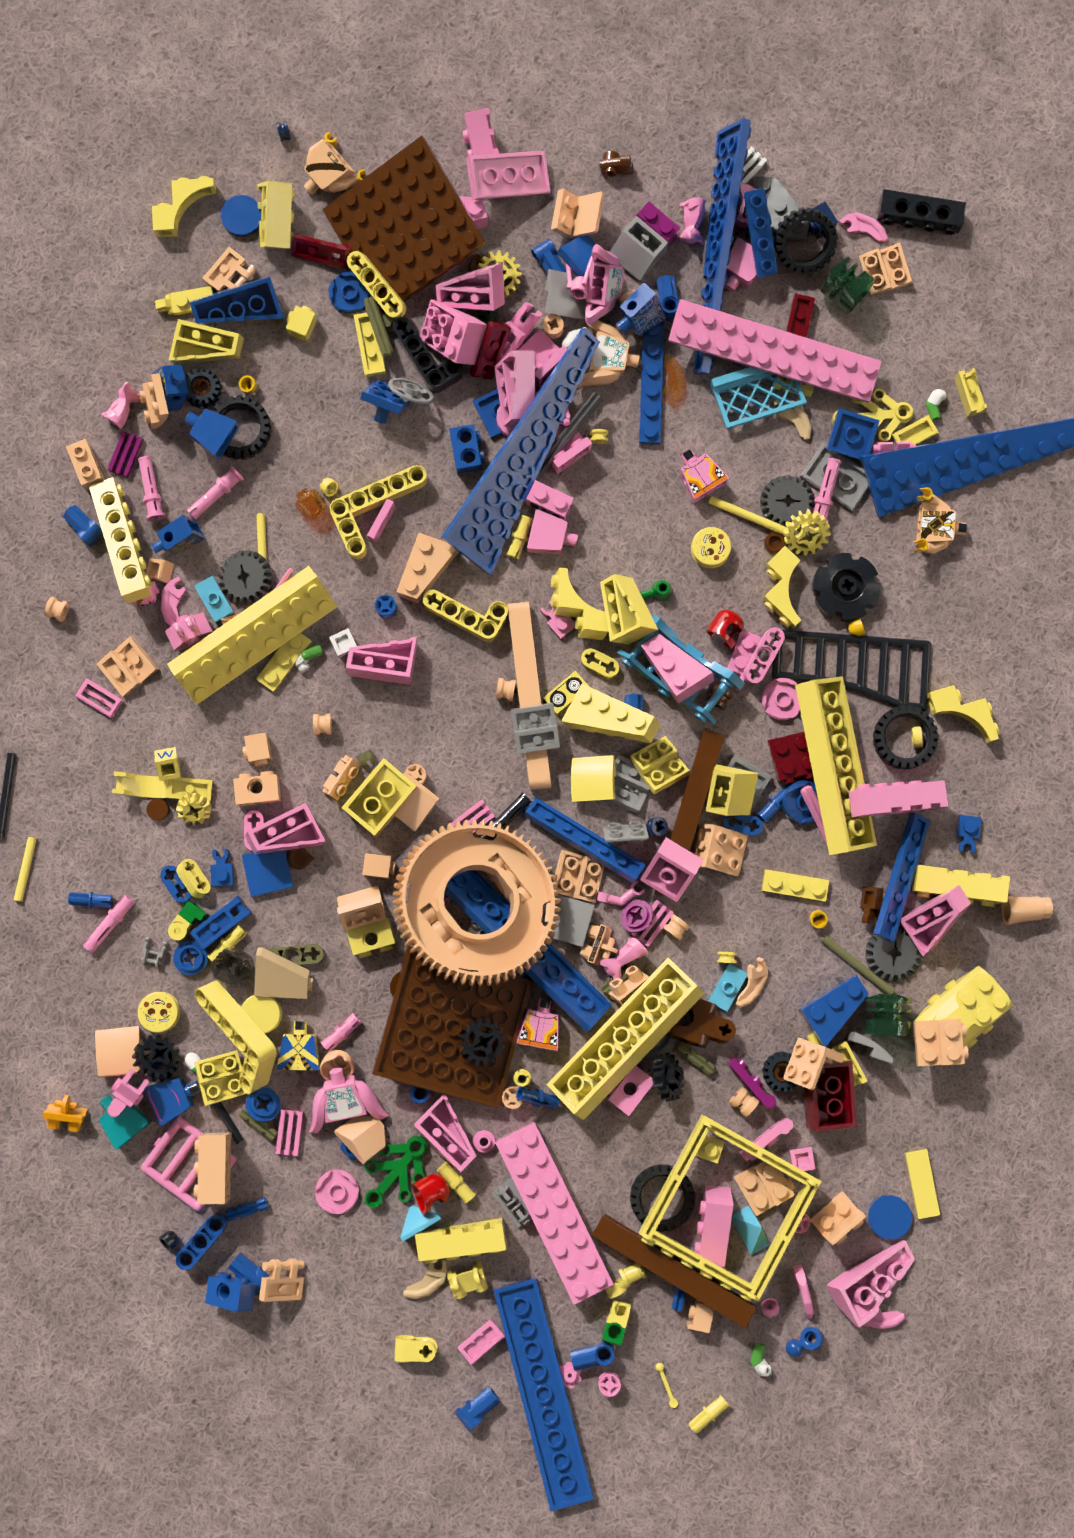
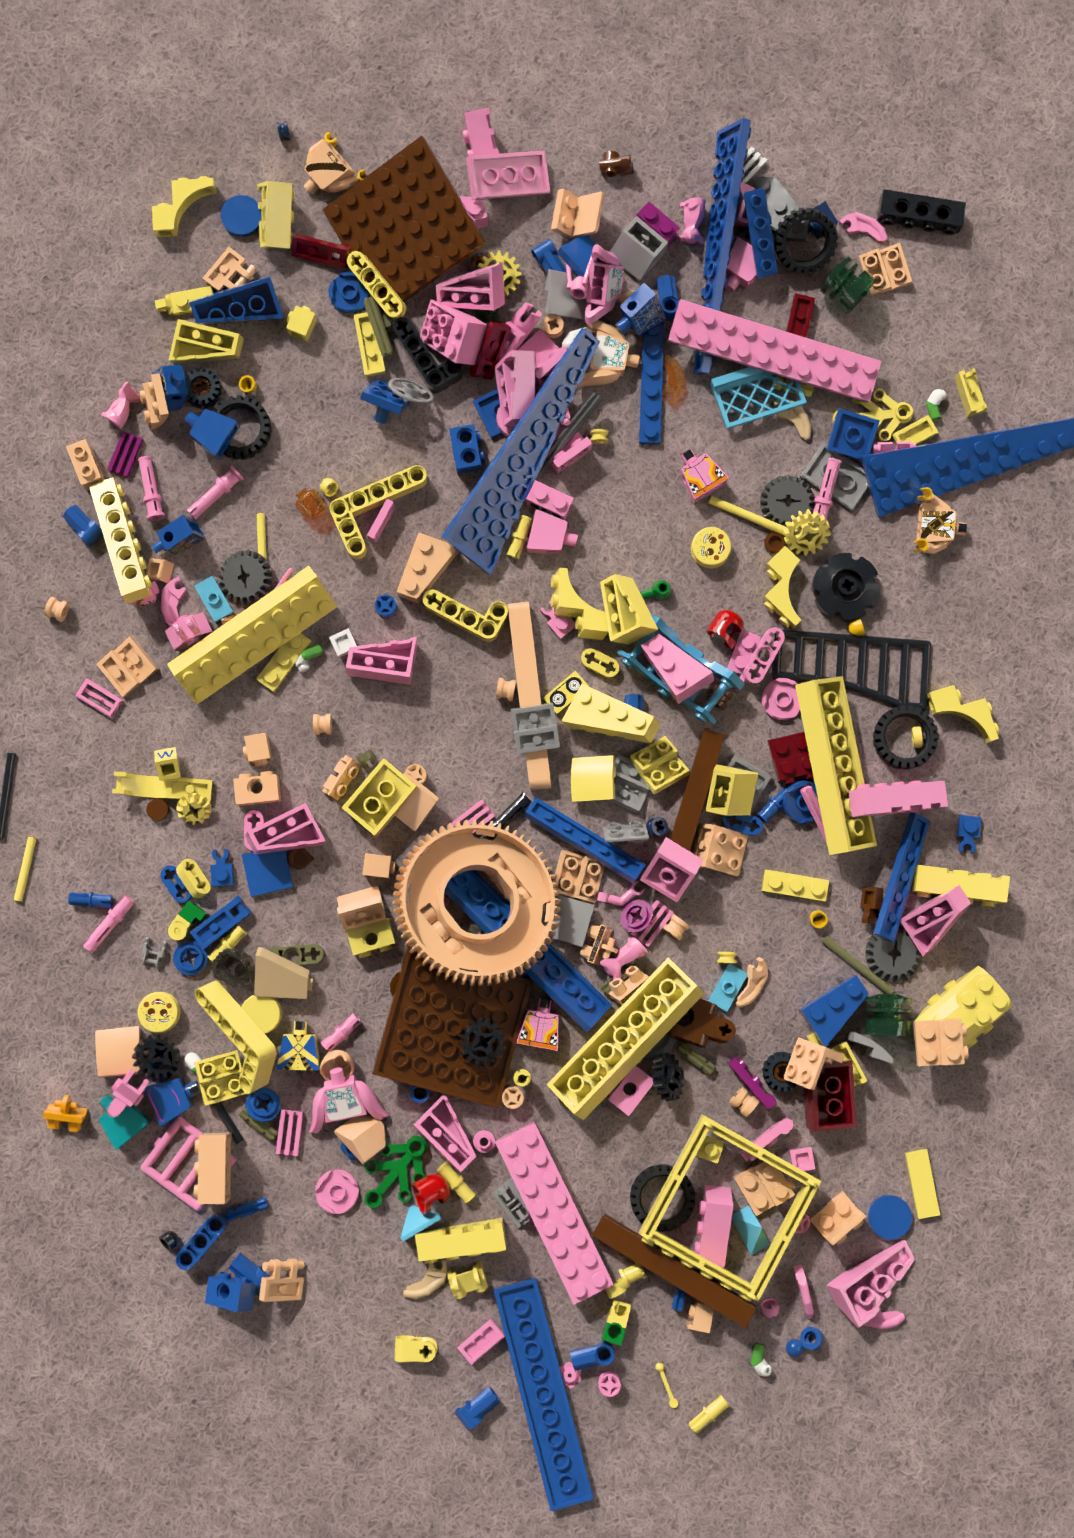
(537, 1097): blue pin -> none
(1026, 909): light nougat plant -> none

